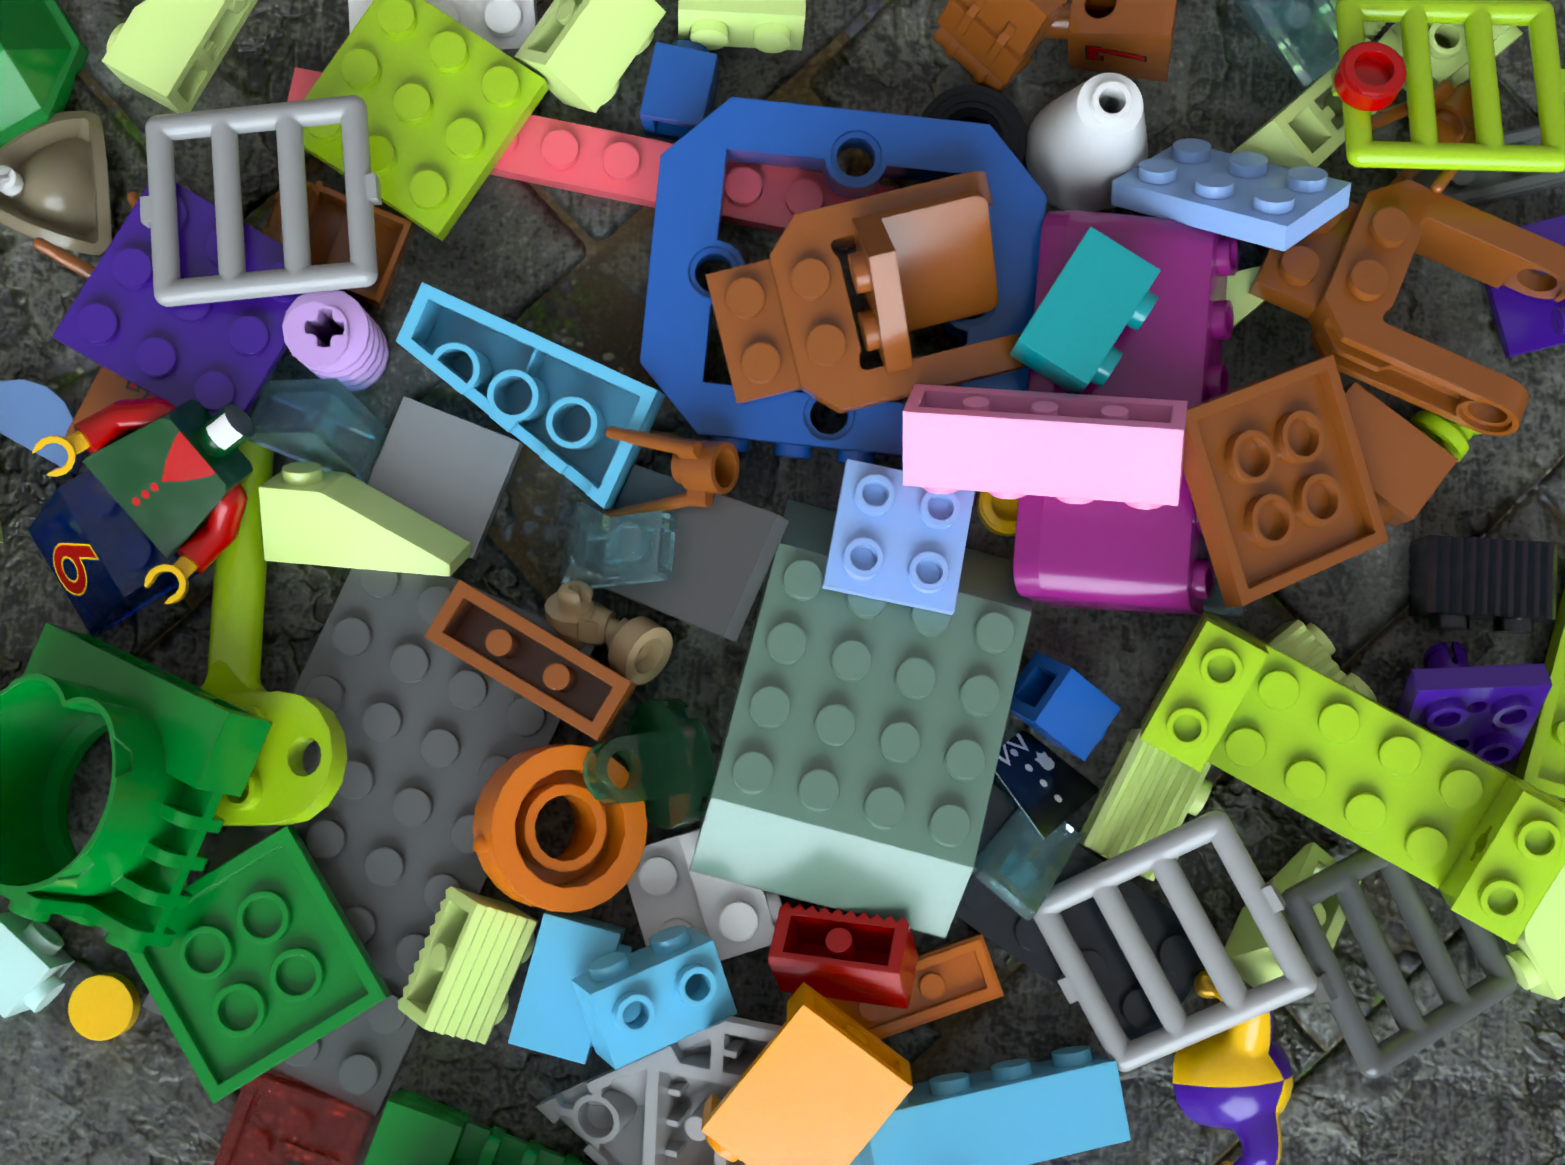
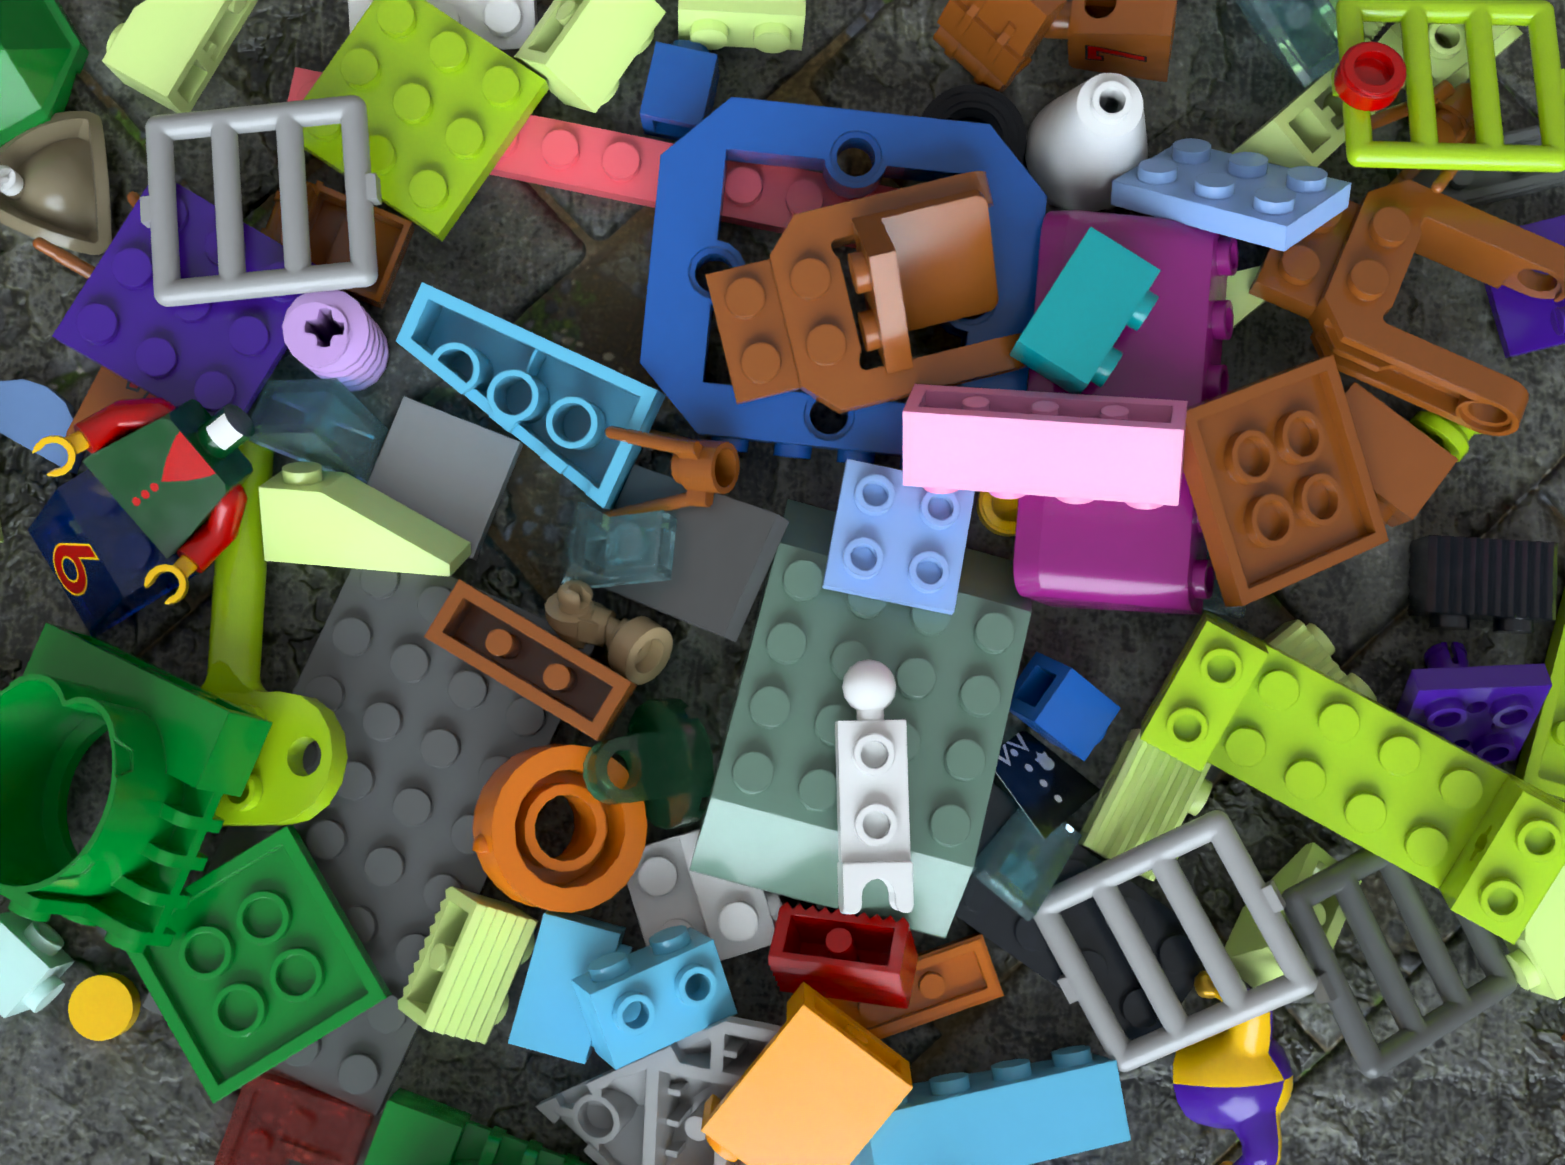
(872, 792): none -> white plate

